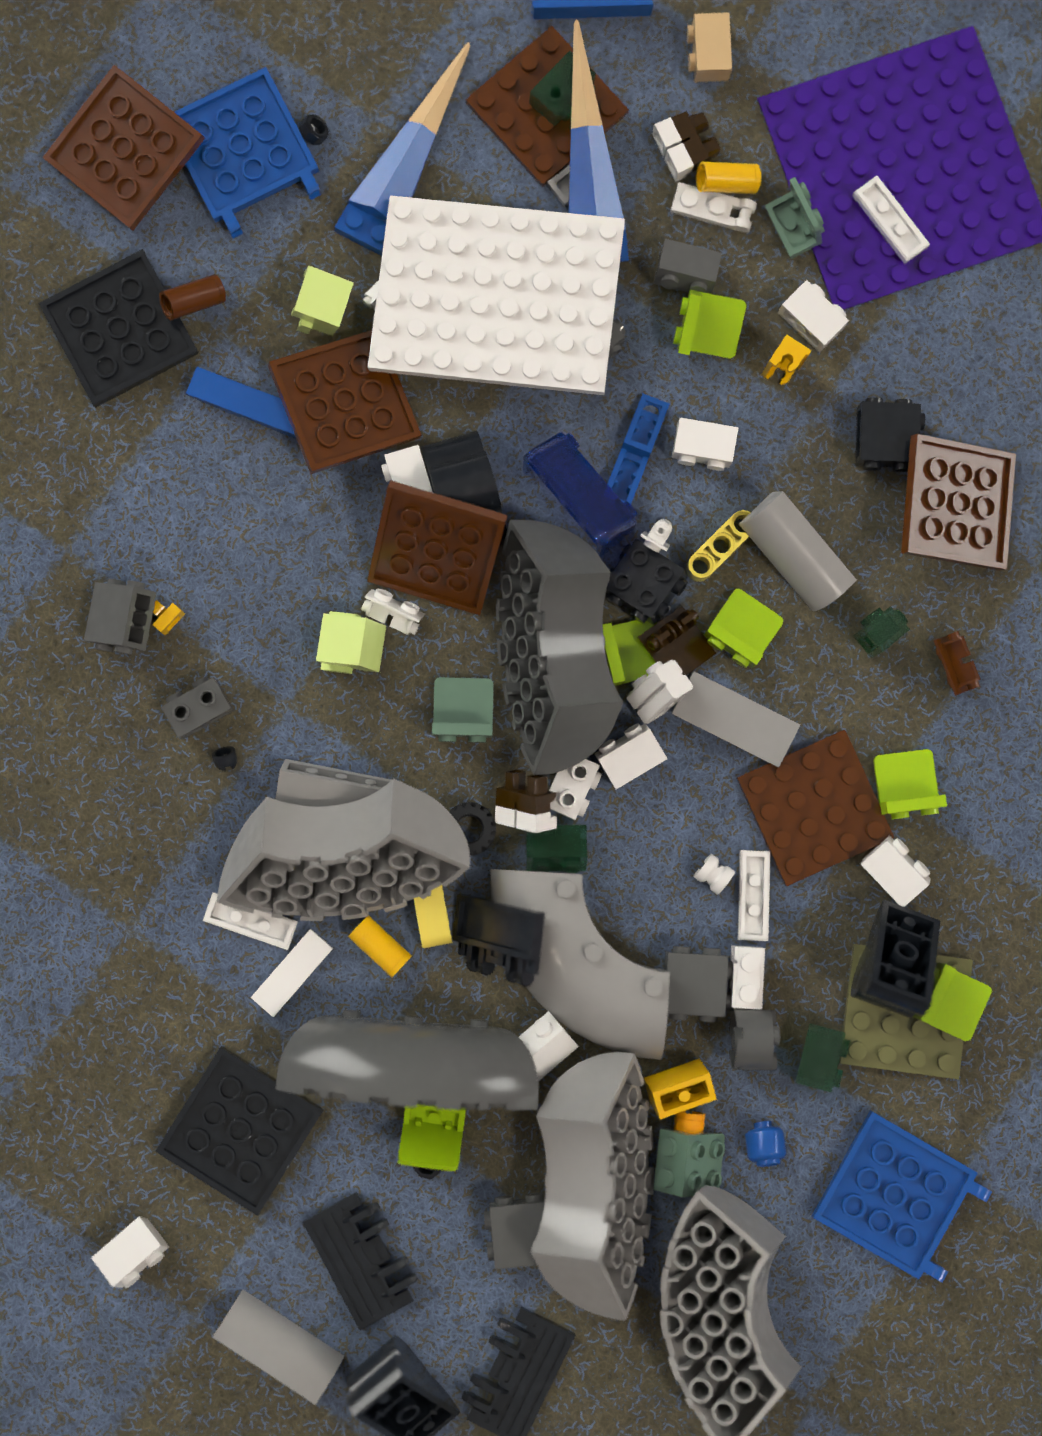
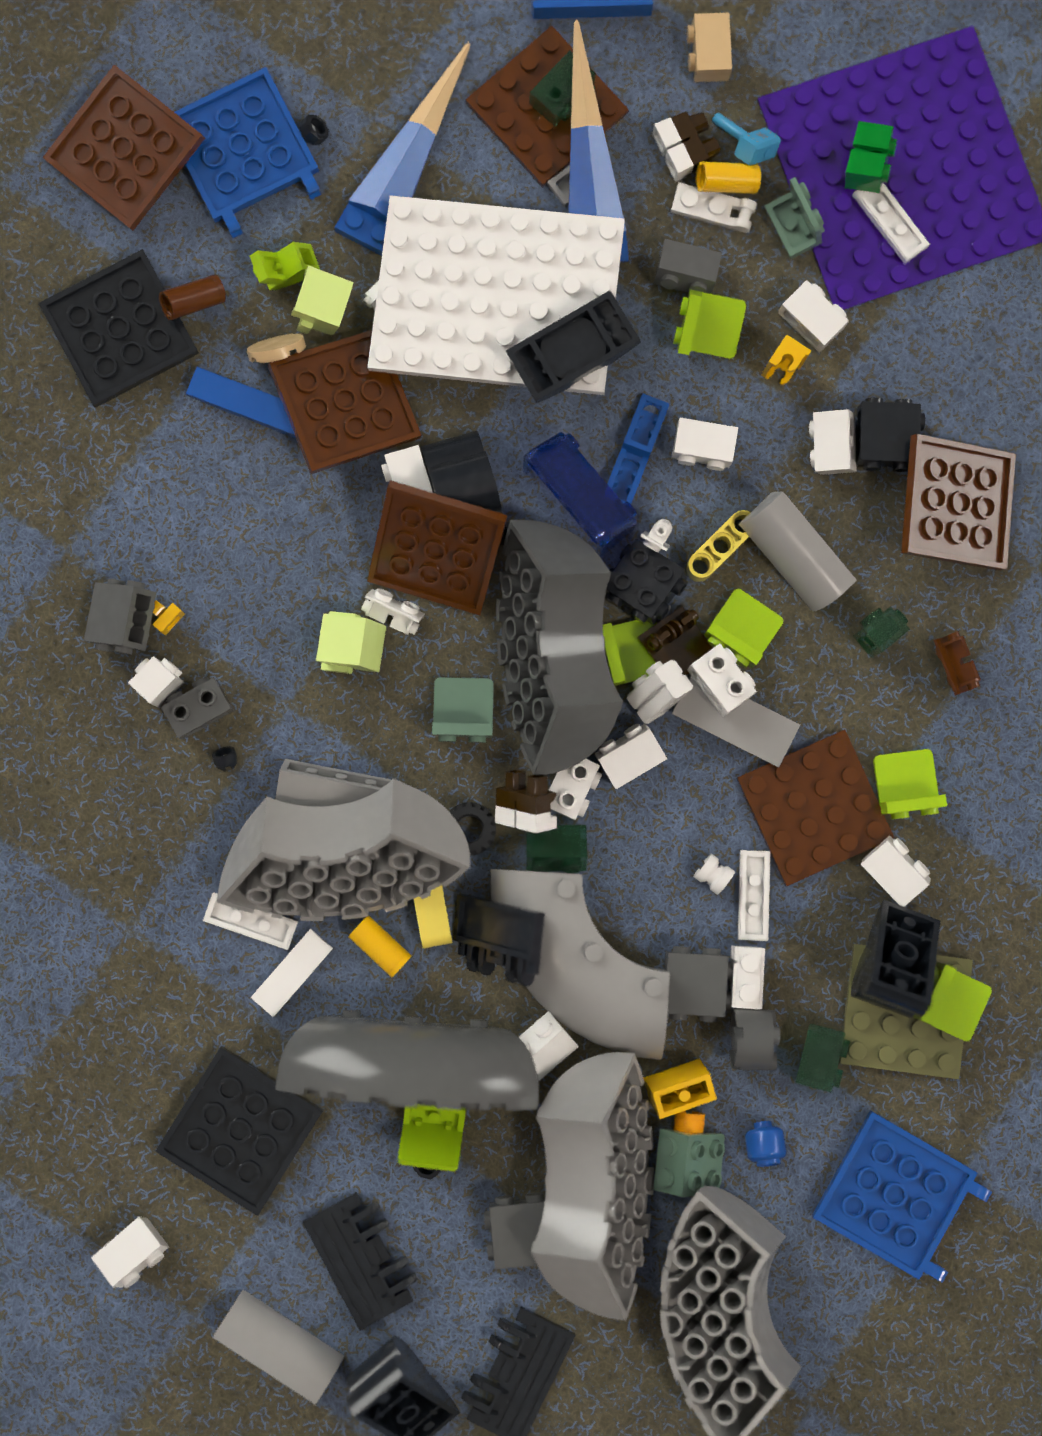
(156, 680): none -> white brick
(275, 348): none -> tan tile
(285, 266): none -> lime brick
(573, 347): none -> black slope
(722, 679): none -> white brick
(752, 146): none -> dark azure piece
(833, 442): none -> white brick
(869, 158): none -> green piece

